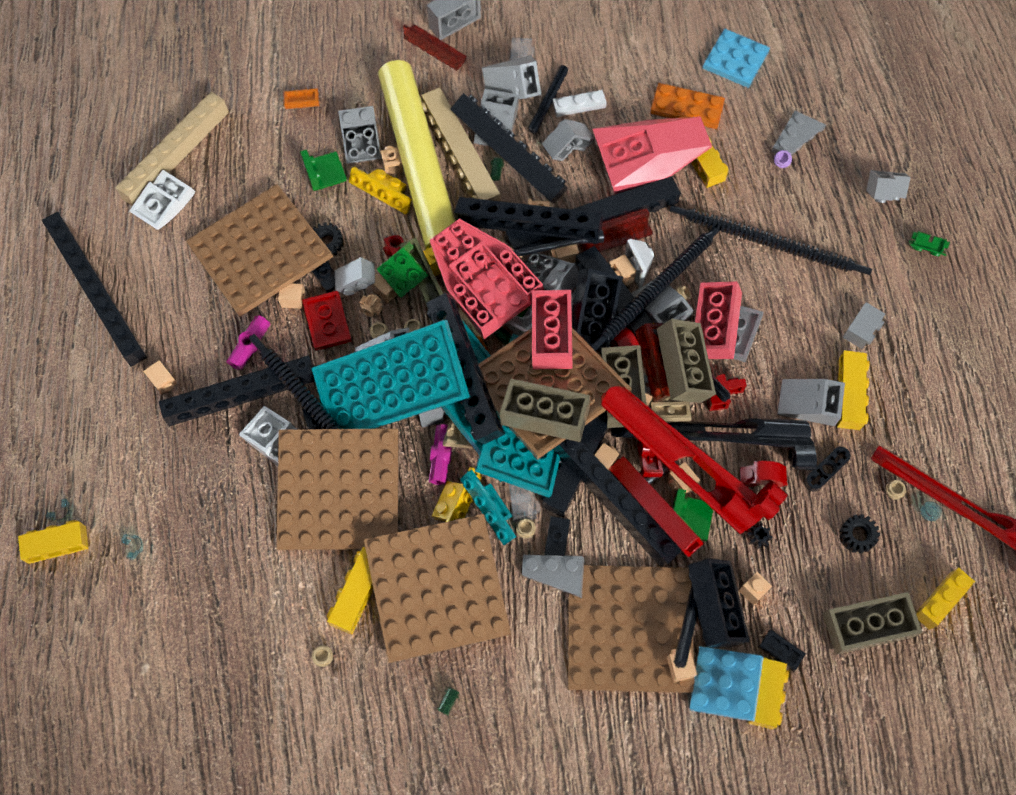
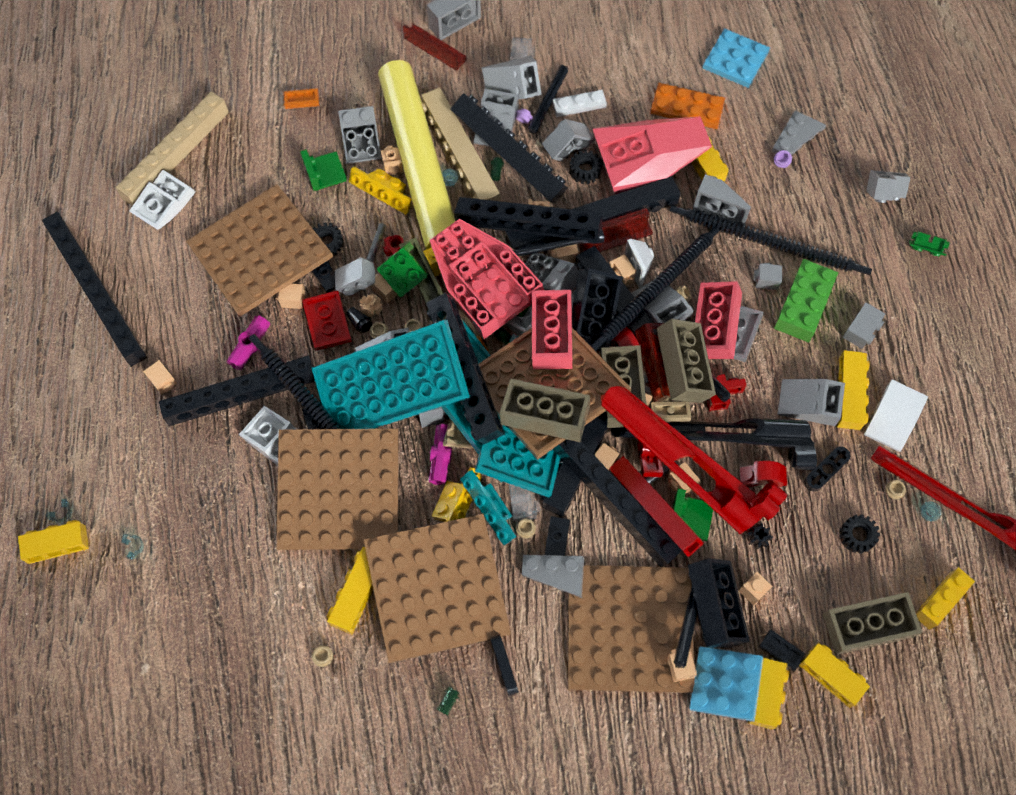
(359, 320): none -> black cone
(376, 241): none -> flat silver bar
(450, 177): none -> clear light blue plate
(504, 665): none -> black beam
(523, 116): none -> lavender plate
(585, 158): none -> black tyre
(719, 199): none -> light grey slope
(768, 276): none -> light grey brick
(806, 300): none -> bright green brick
(834, 675): none -> yellow brick
(895, 415): none -> white slope

